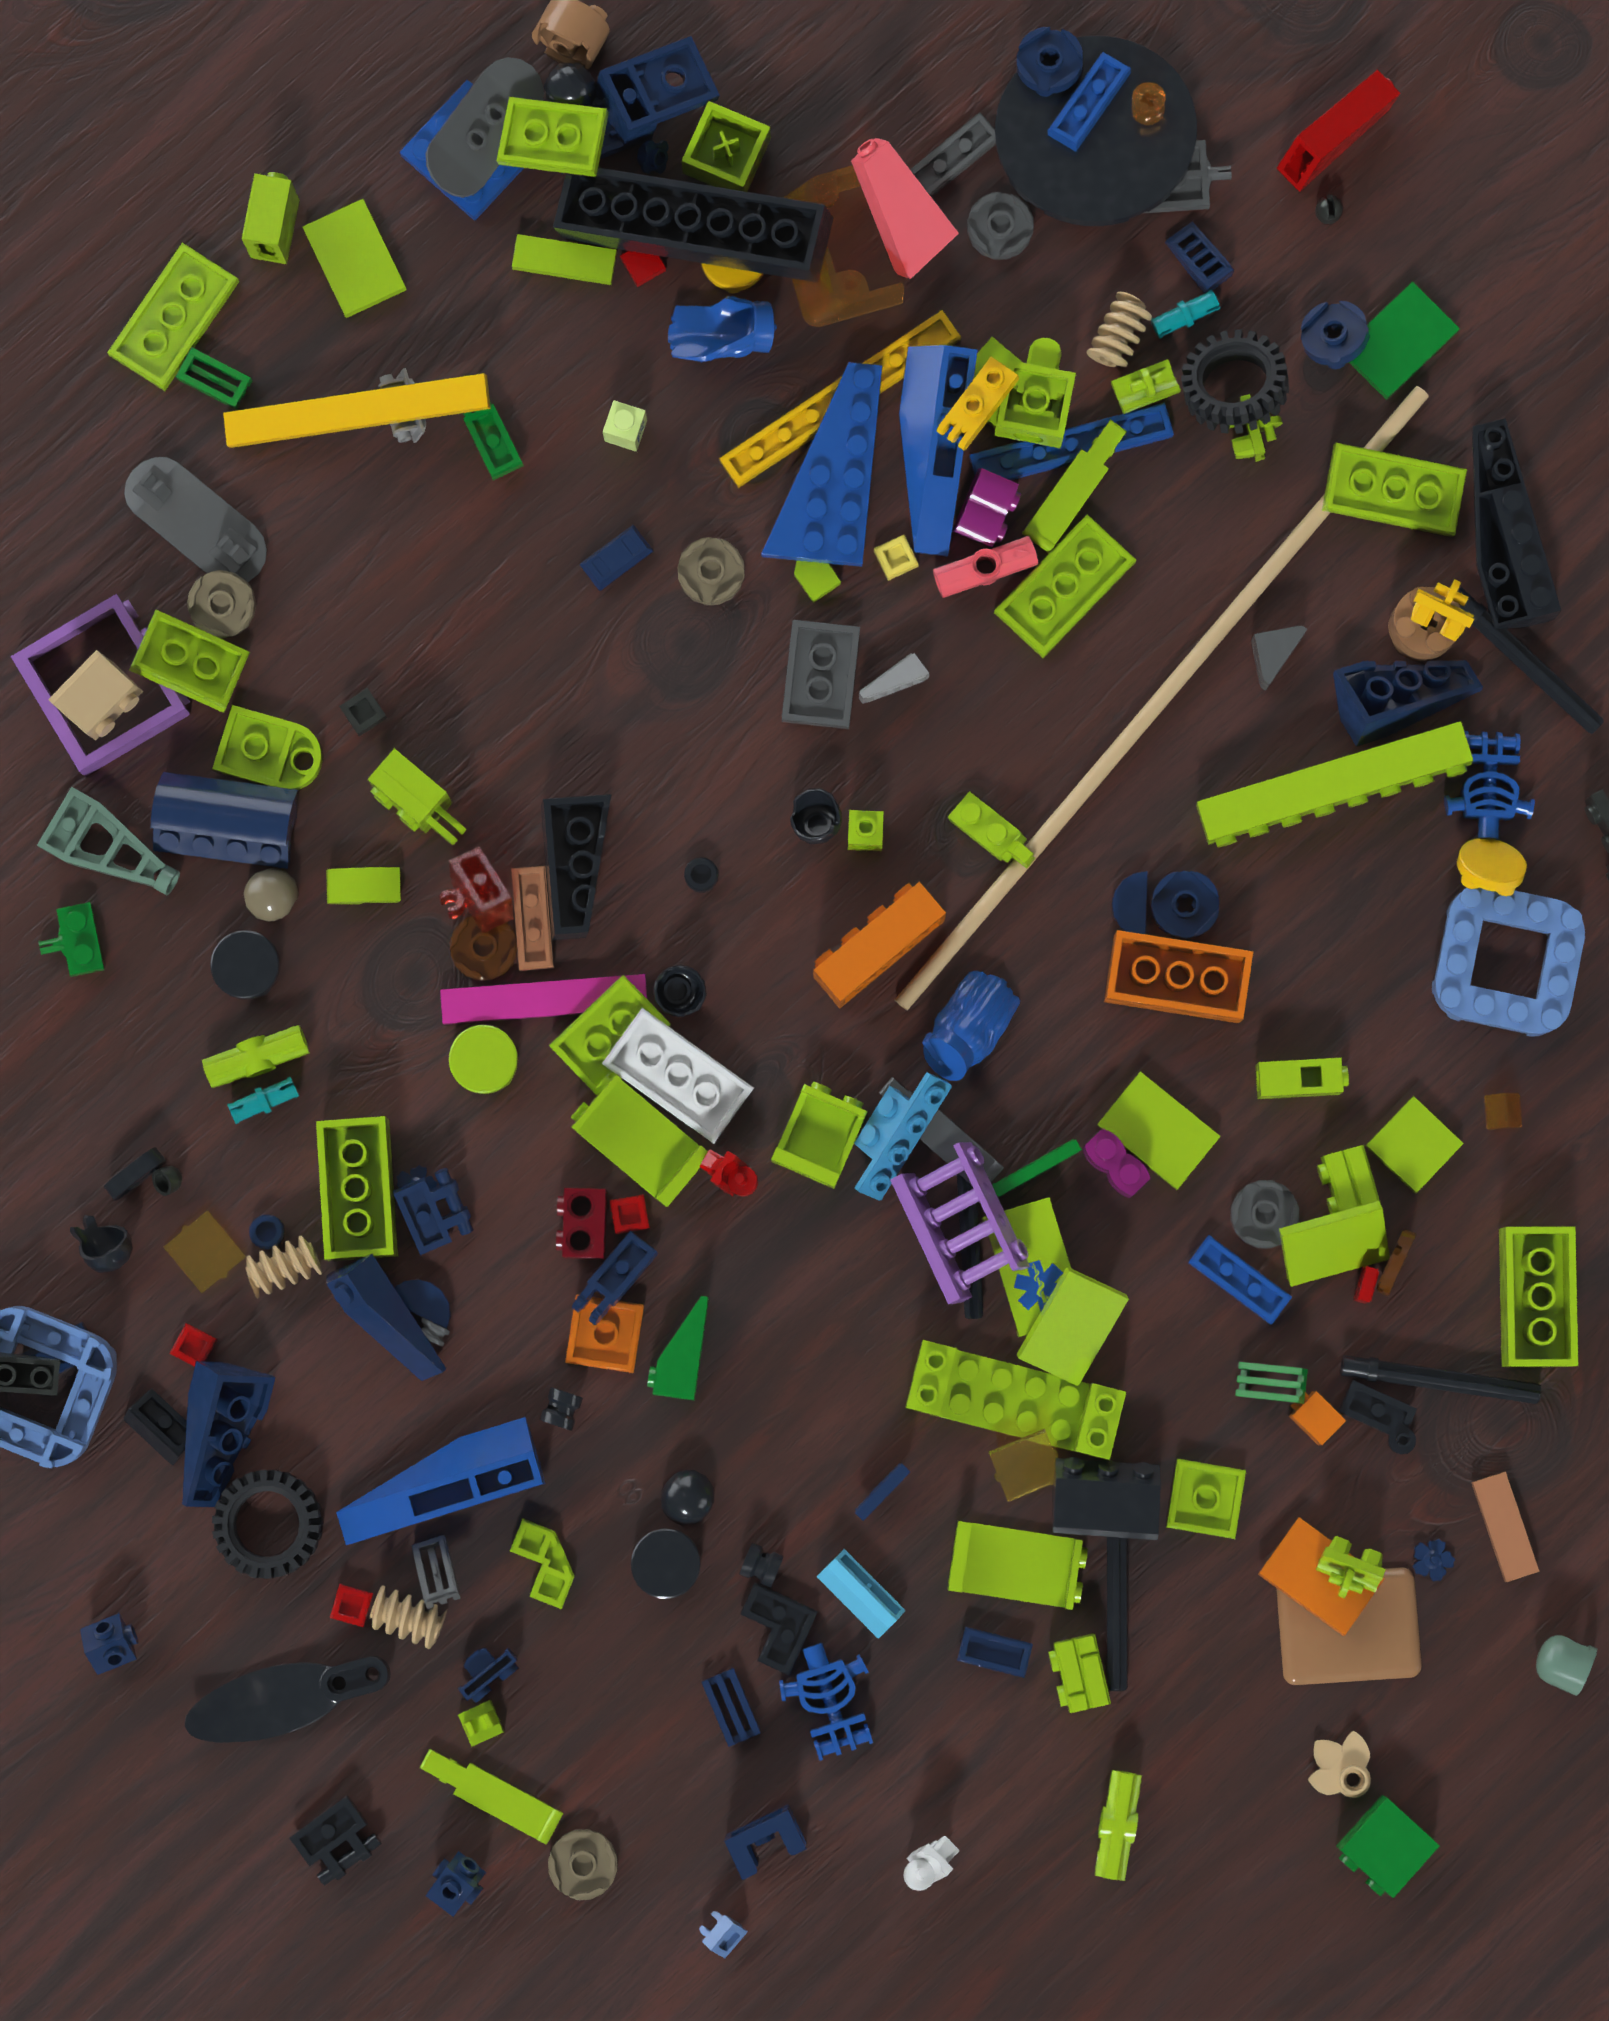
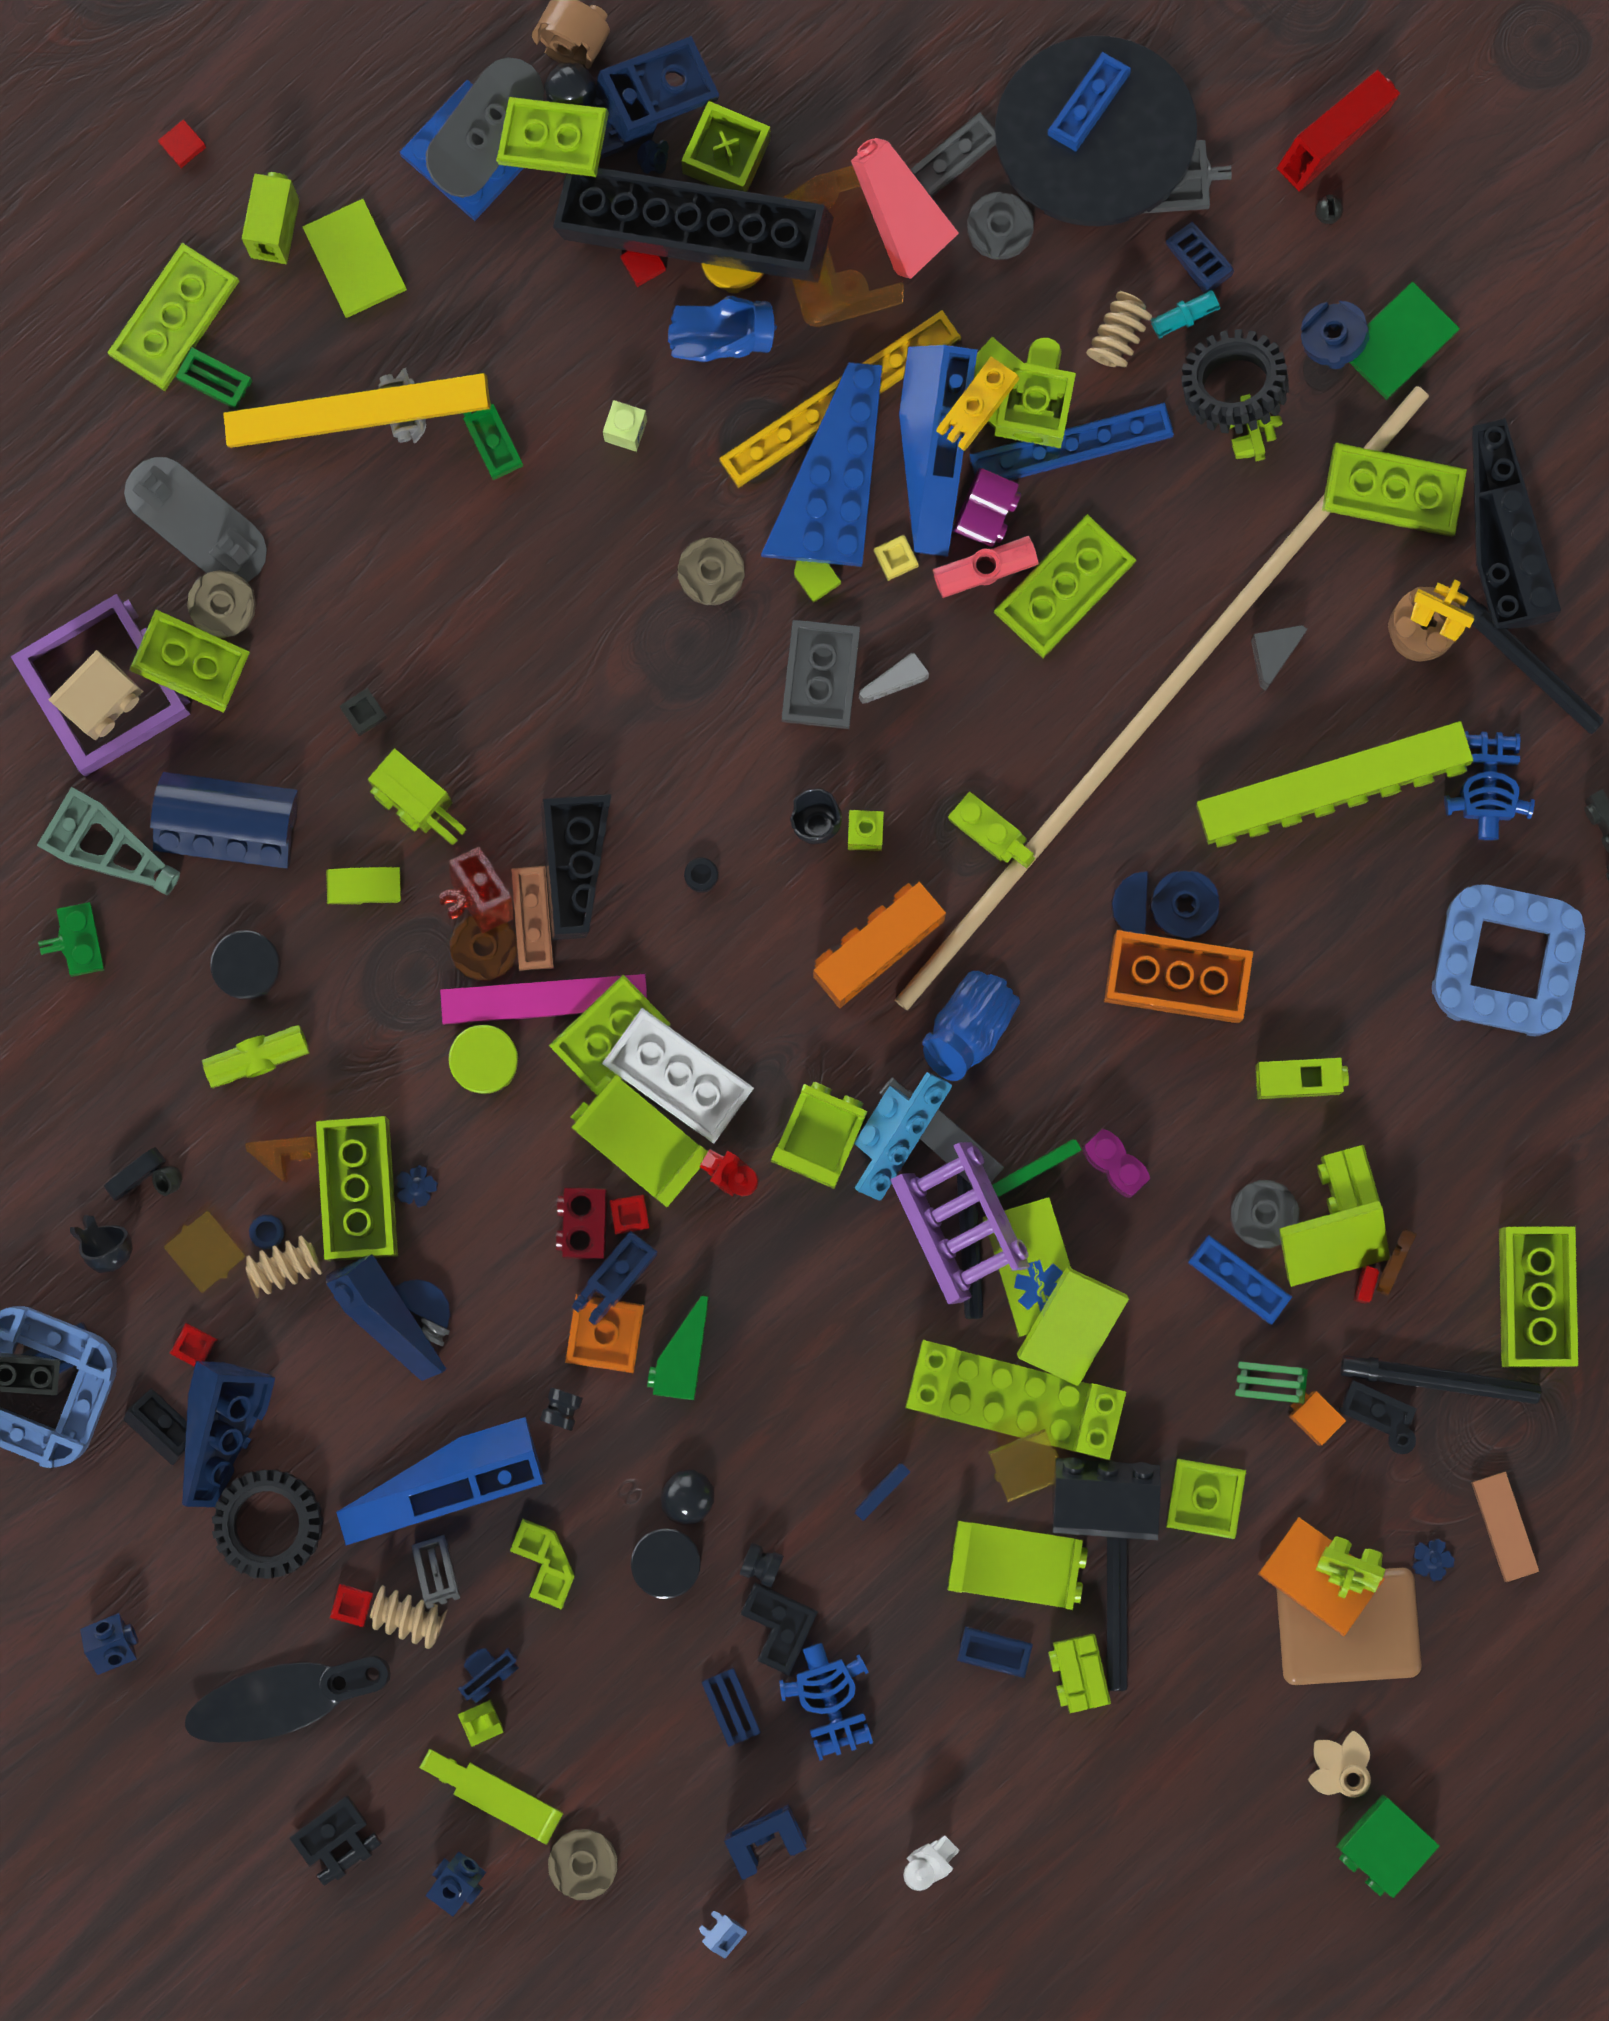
(182, 143): none -> red tile
(263, 1100): teal pin -> none
(265, 750): lime tile -> none
(270, 894): dark tan hair -> none
(273, 1152): none -> clear orange slope
(423, 1216): dark blue plate -> none
(564, 259): lime tile -> none
(616, 557): dark blue tile -> none
(679, 990): black hair -> none
(861, 1593): medium azure piece -> none
(1055, 78): dark blue plate -> none
(1073, 489): lime piece -> none
(1118, 1825): lime piece -> none
(1144, 110): clear orange wheel -> none
(1145, 386): lime hips -> none
(1159, 1130): lime tile -> none
(1388, 698): dark blue wedge -> none
(1414, 1144): lime tile -> none
(1491, 866): yellow tile -> none
(1503, 1111): clear orange slope -> none
(1565, 1663): sand green helmet -> none

